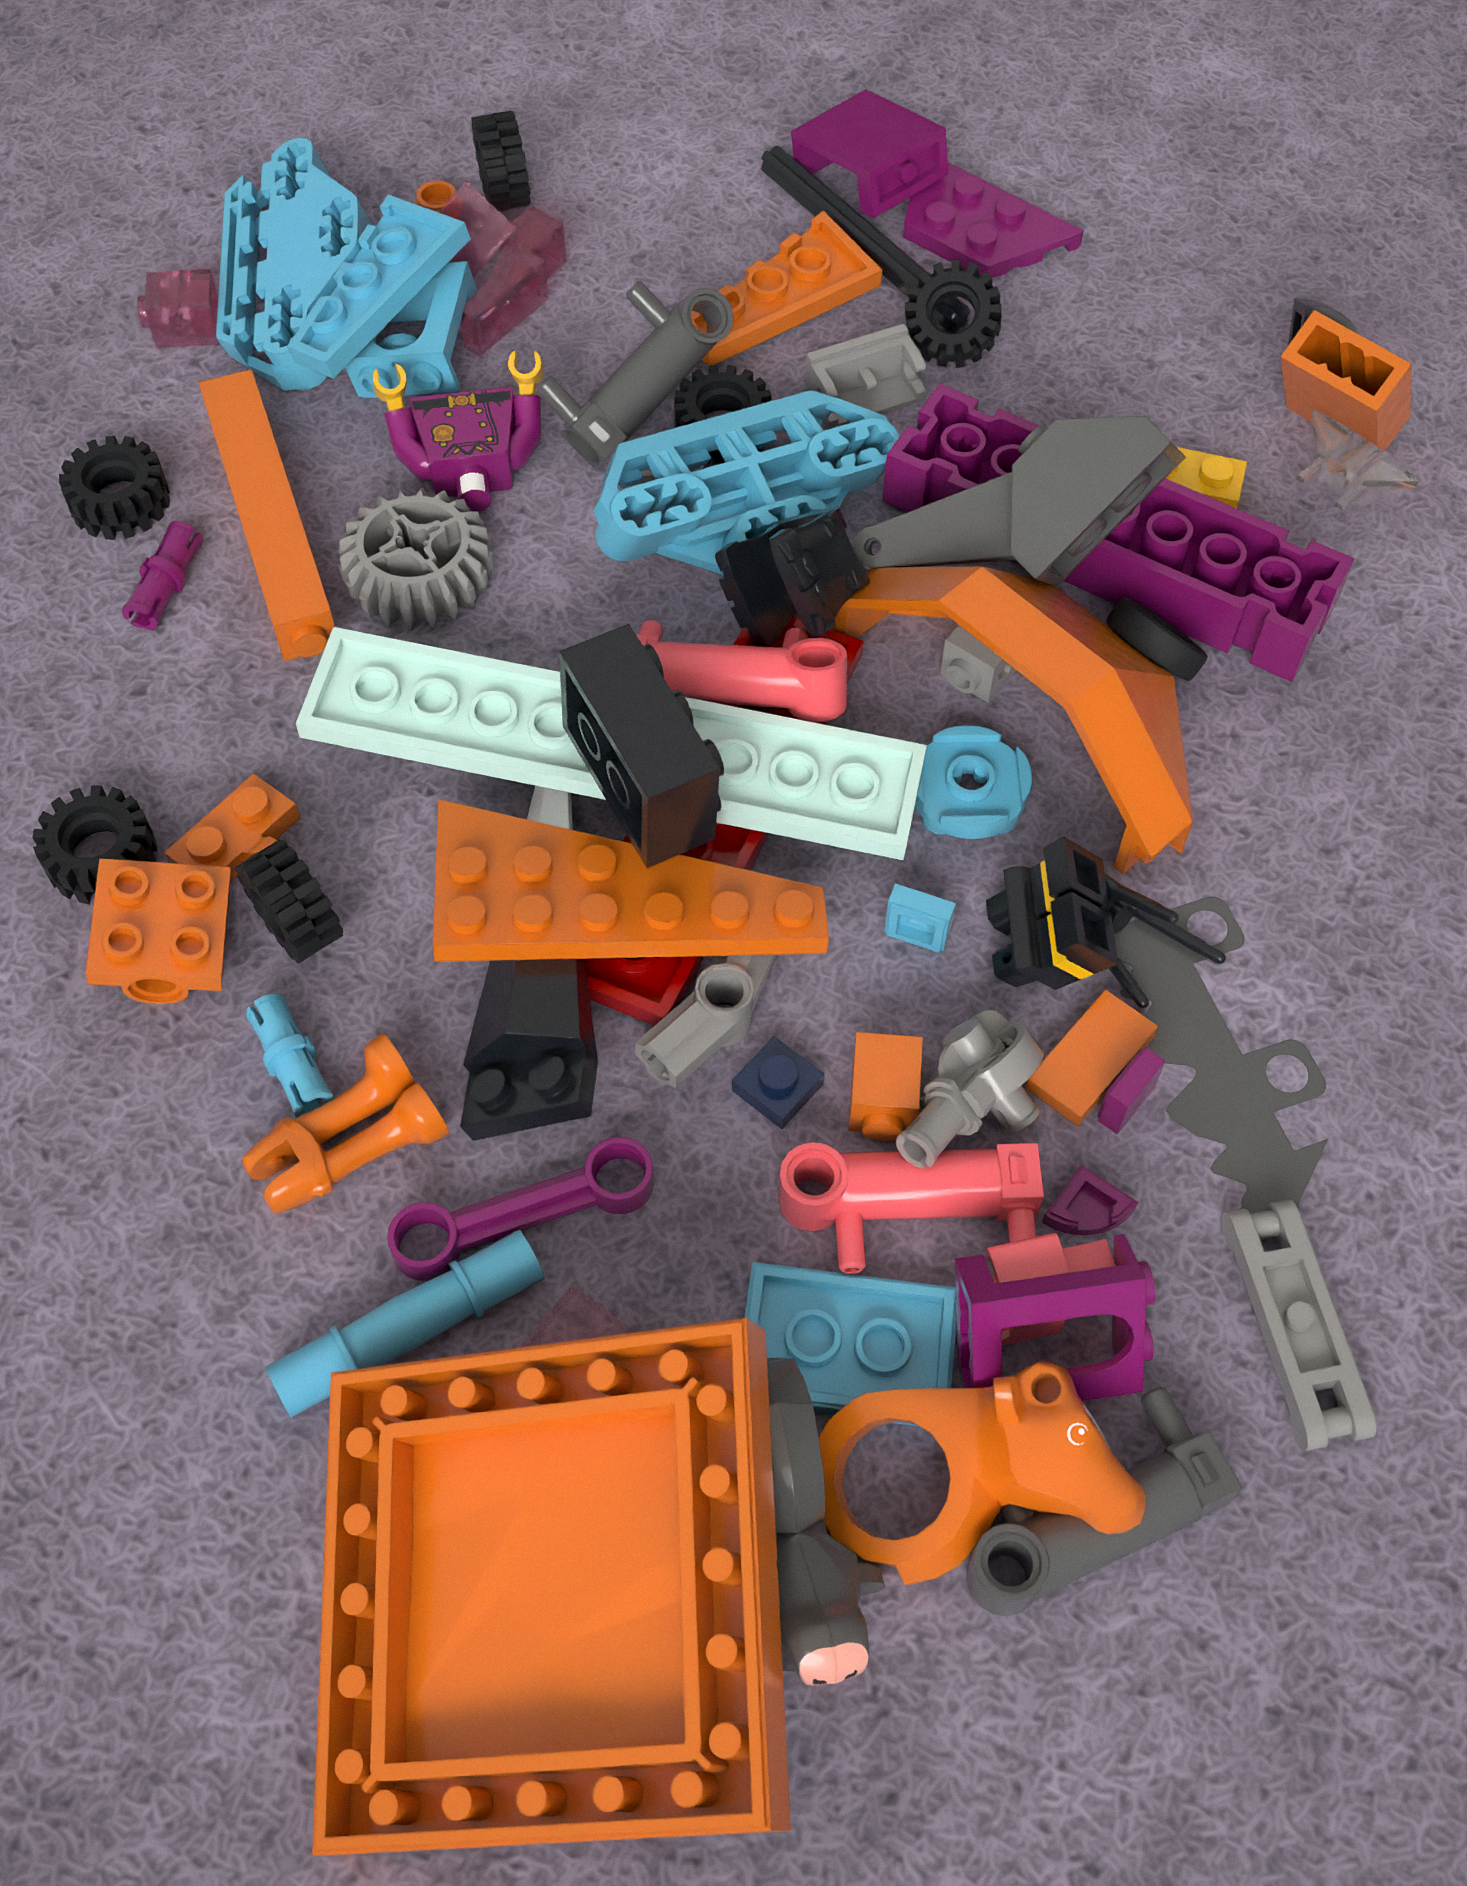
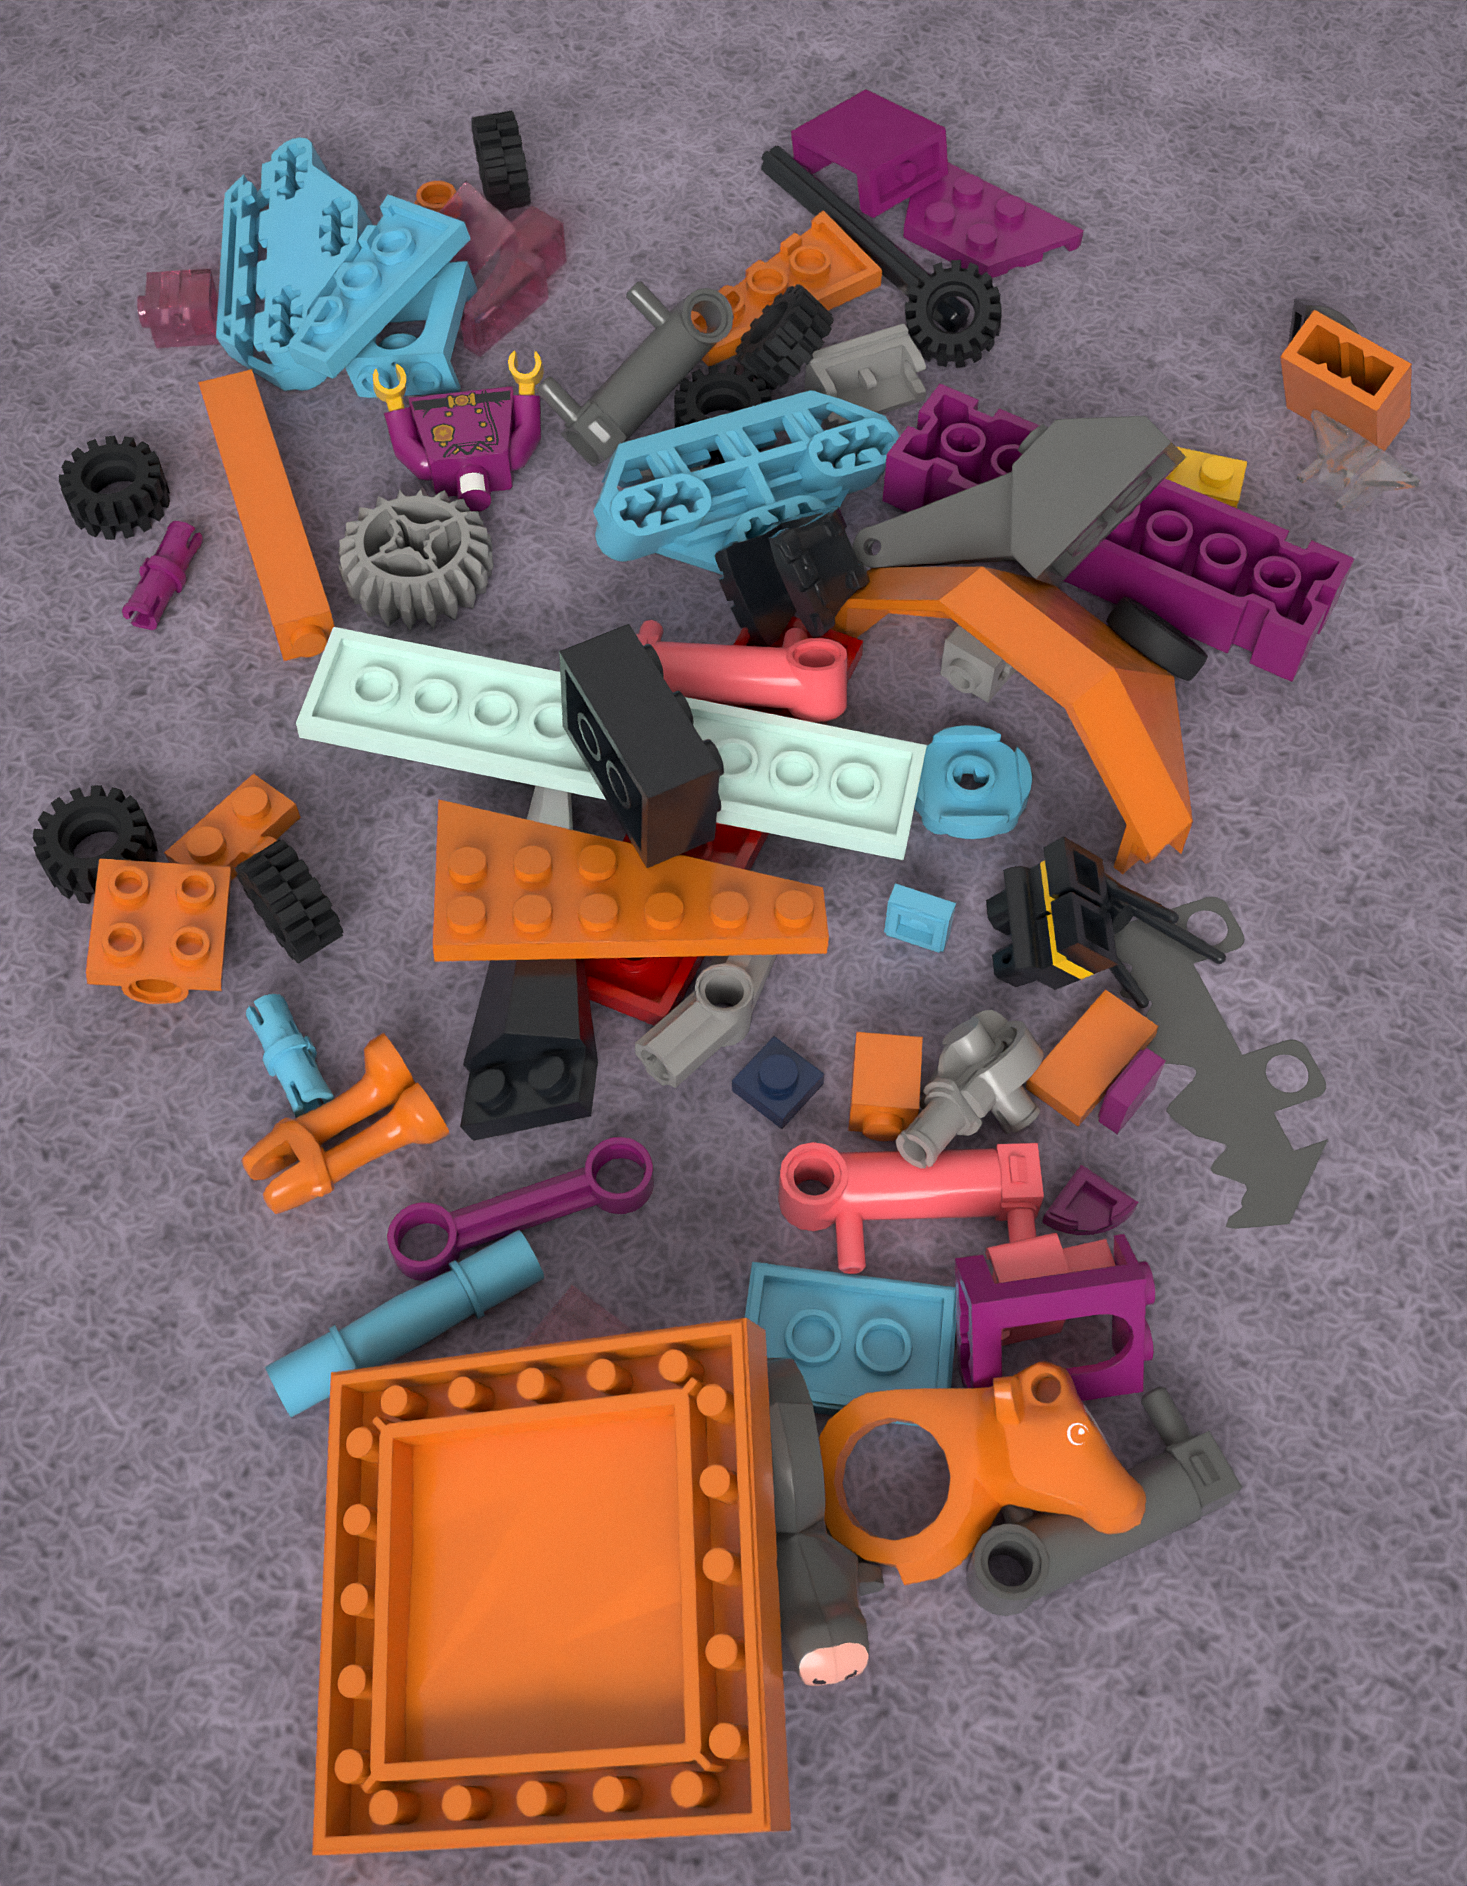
(784, 336): none -> black tyre
(1299, 1325): light grey plate -> none

